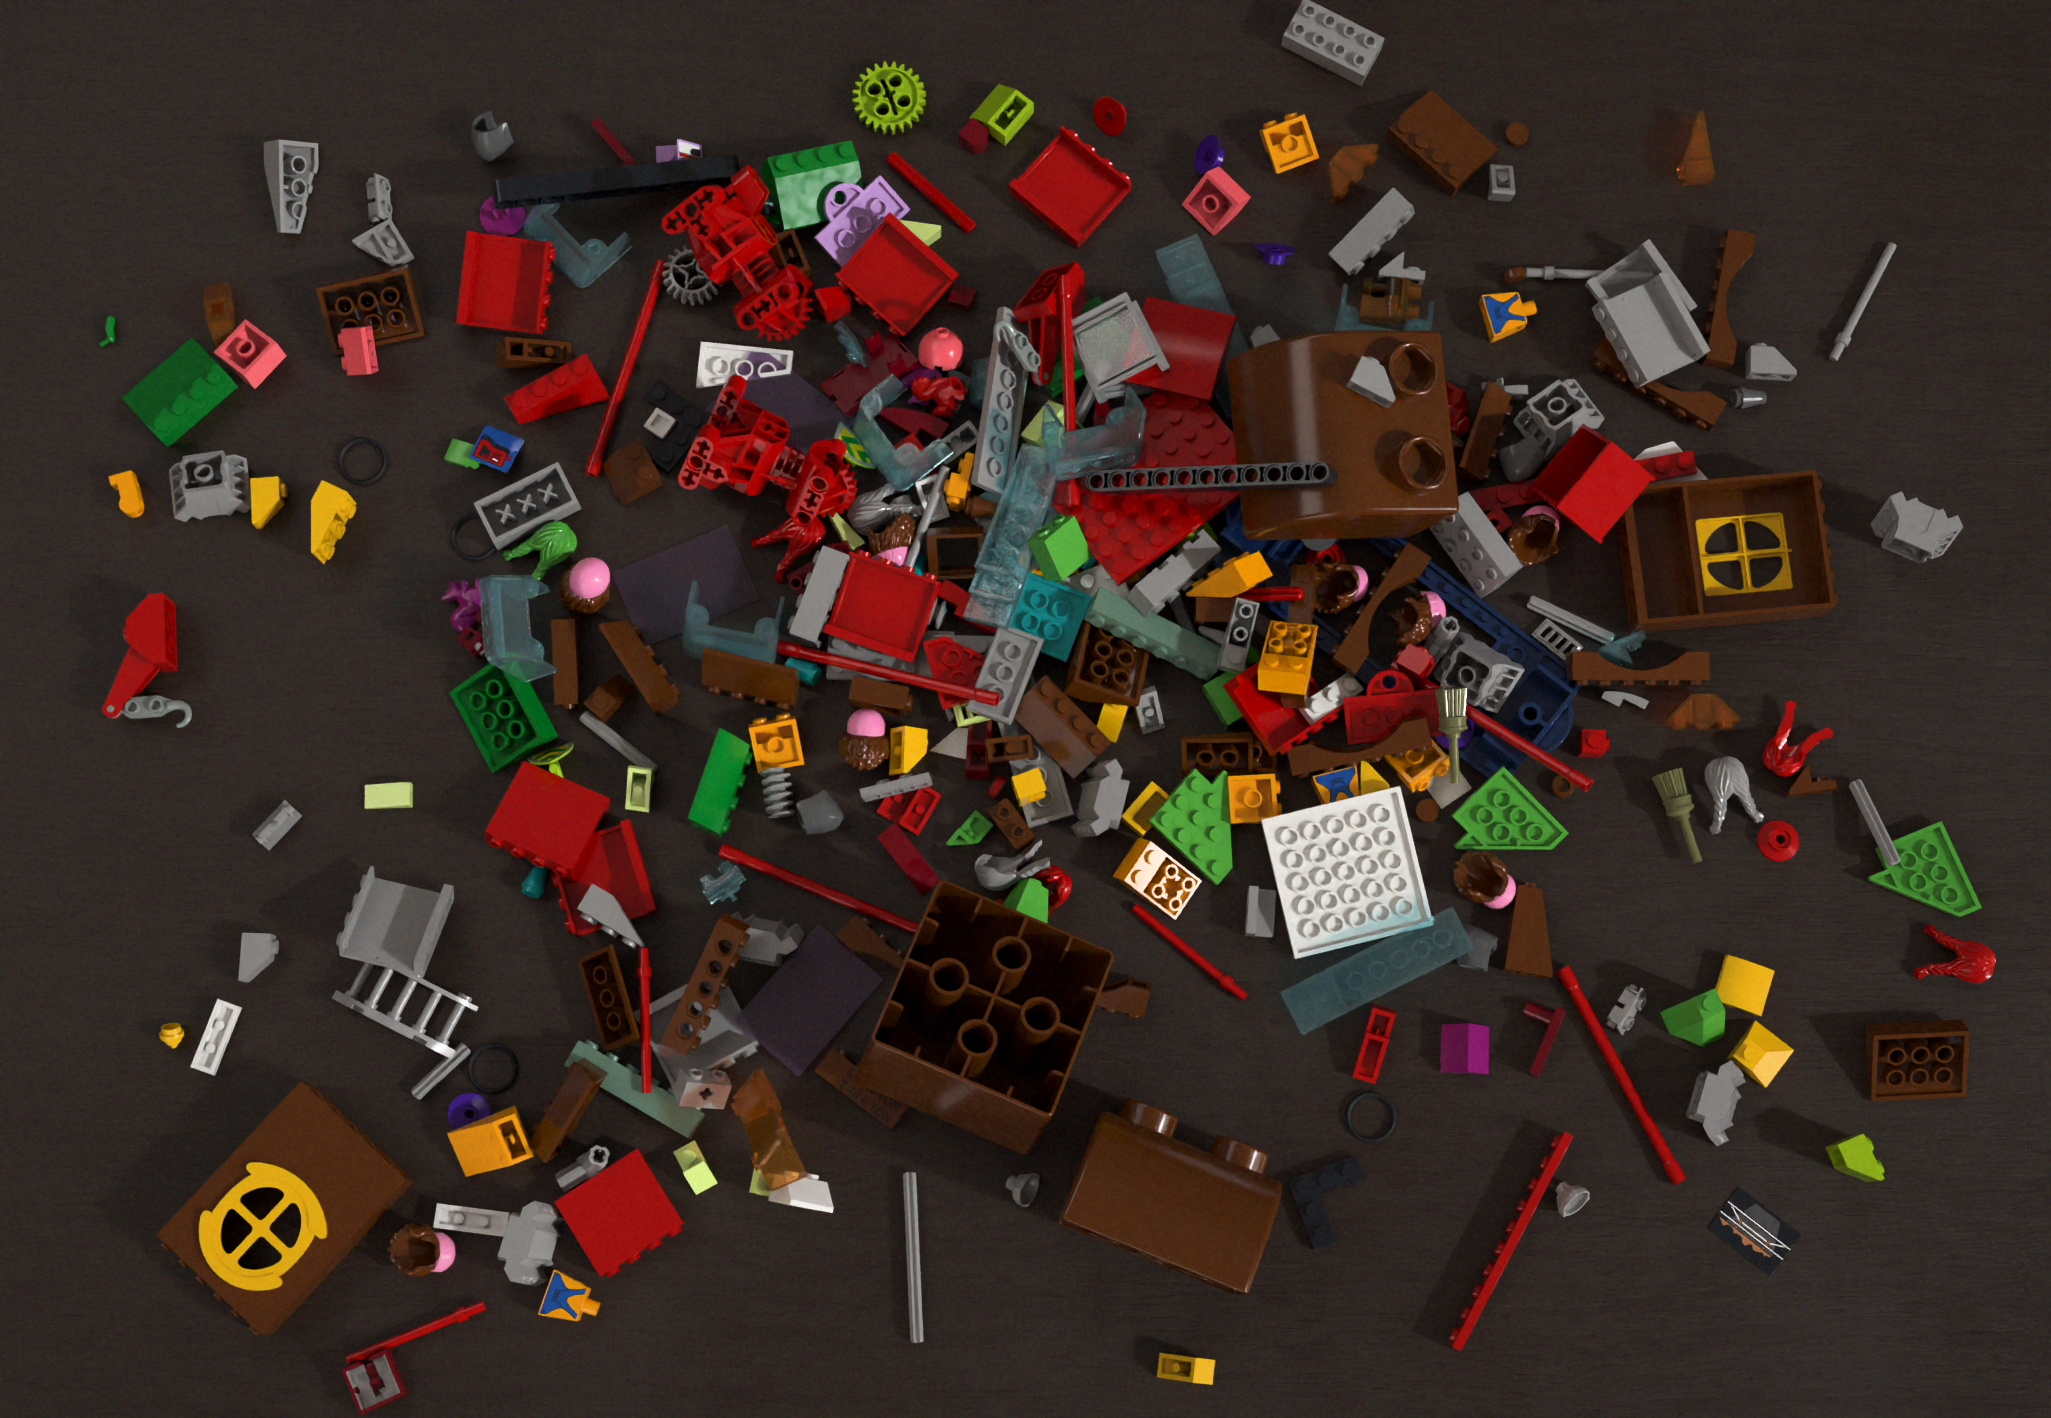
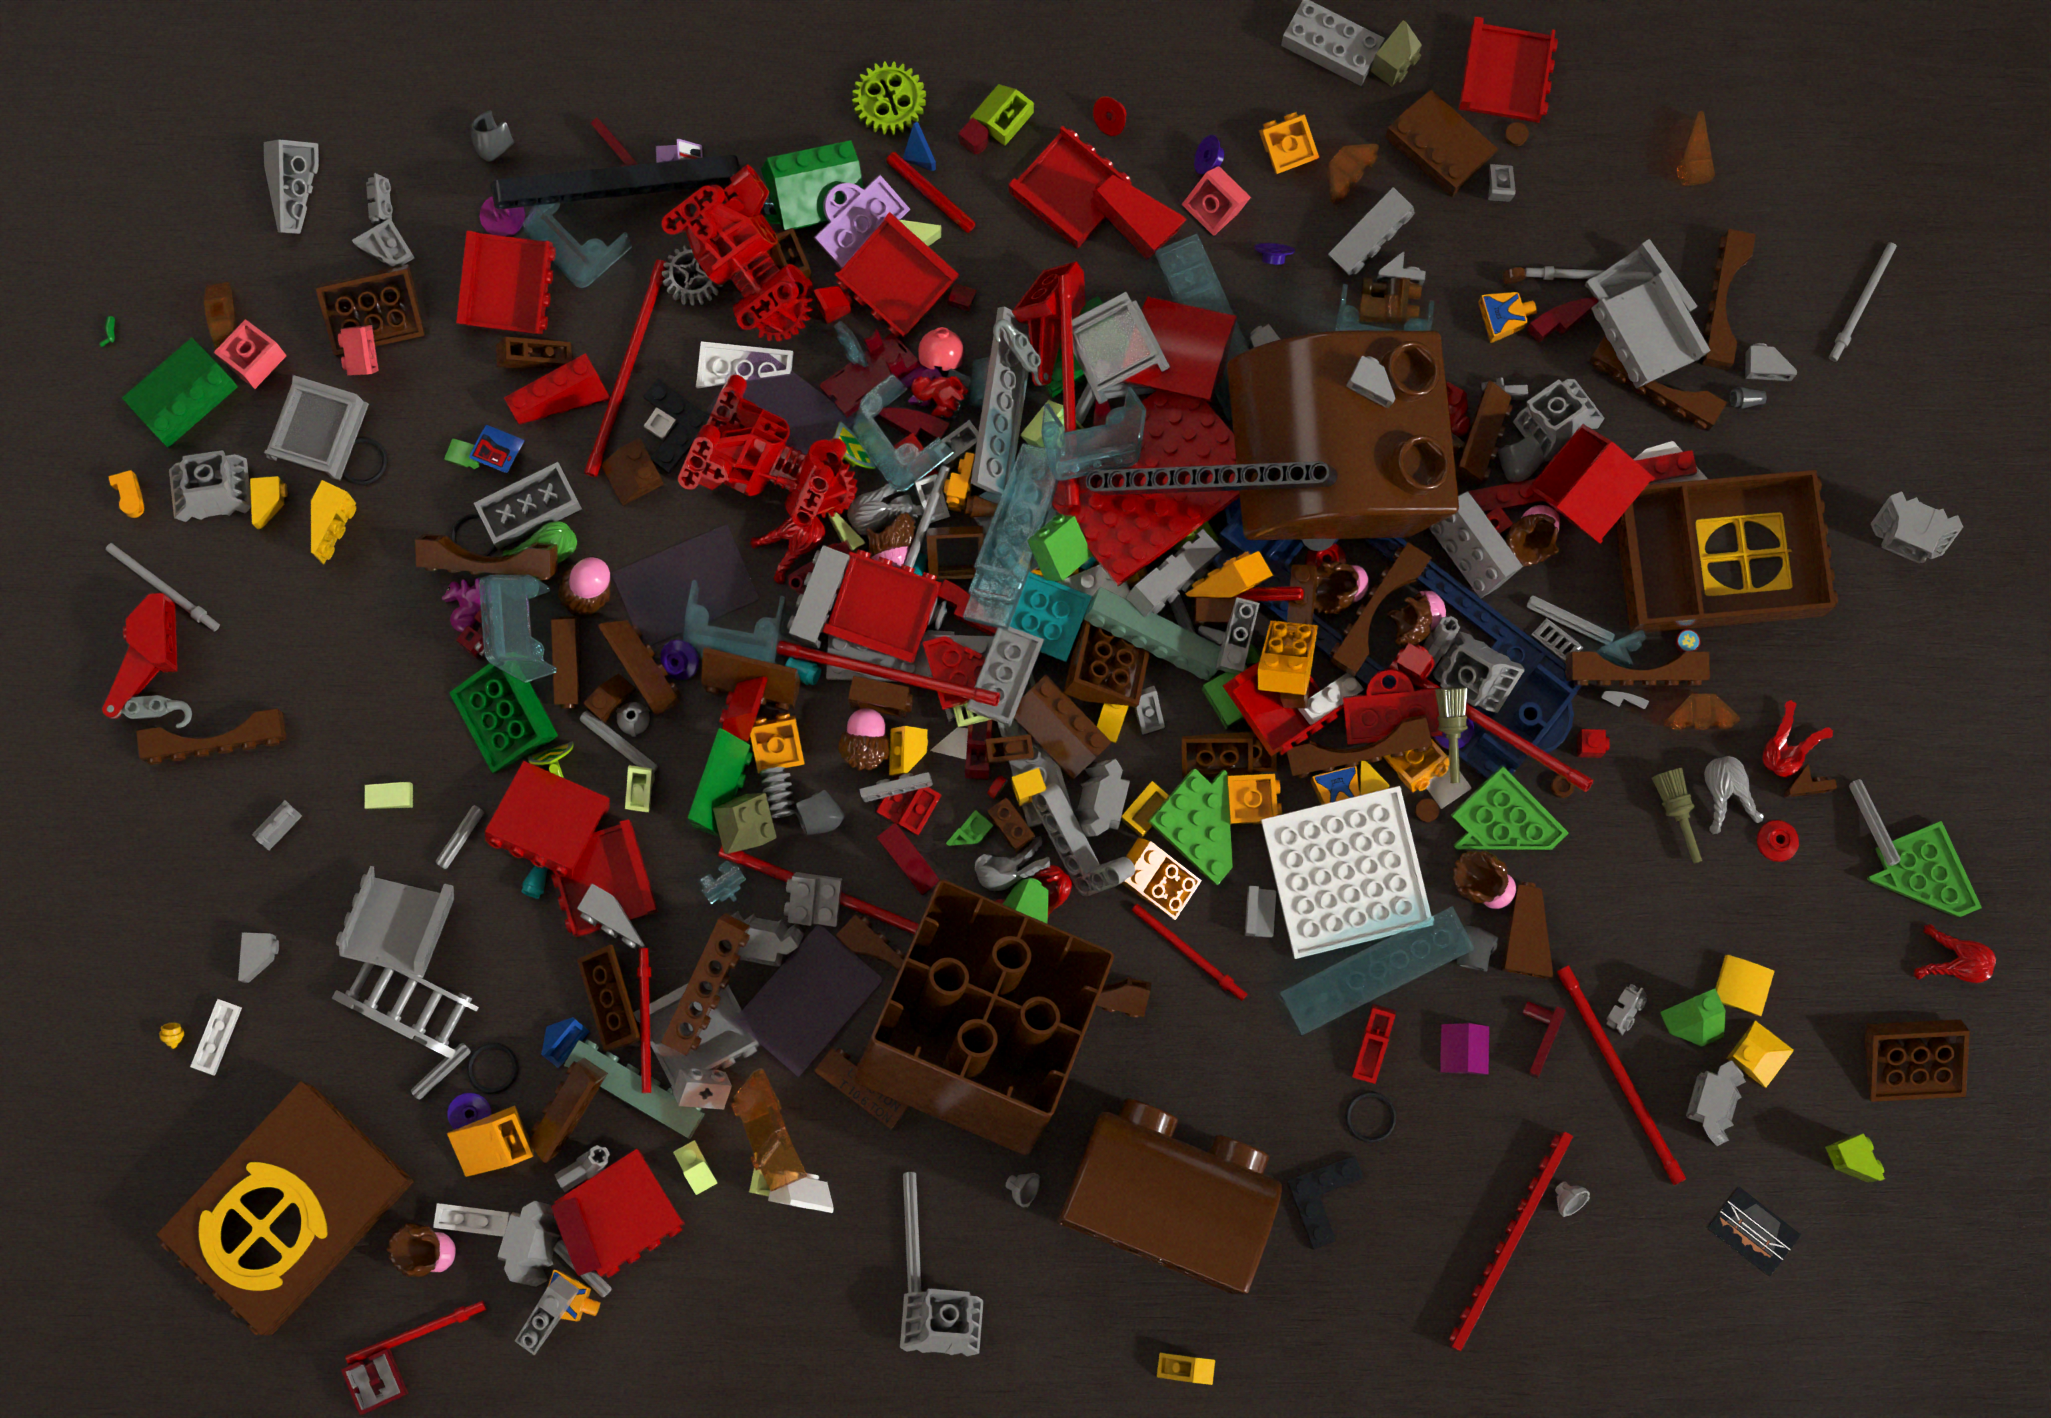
(197, 613): none -> light grey bar
(260, 728): none -> reddish brown arch
(317, 427): none -> piece
(441, 552): none -> reddish brown arch
(459, 837): none -> light grey axle
(546, 1314): none -> light grey slope
(561, 1040): none -> blue slope
(576, 1236): none -> dark red slope
(591, 1278): none -> light grey axle
(638, 724): none -> light grey piece
(686, 657): none -> dark purple piece
(743, 707): none -> red slope
(744, 822): none -> olive slope
(813, 899): none -> light grey plate
(918, 151): none -> blue slope
(941, 1322): none -> light grey slope
(1074, 847): none -> light grey beam
(1136, 215): none -> red slope
(1396, 55): none -> olive slope
(1507, 72): none -> red panel
(1561, 318): none -> dark red slope
(1687, 641): none -> tile

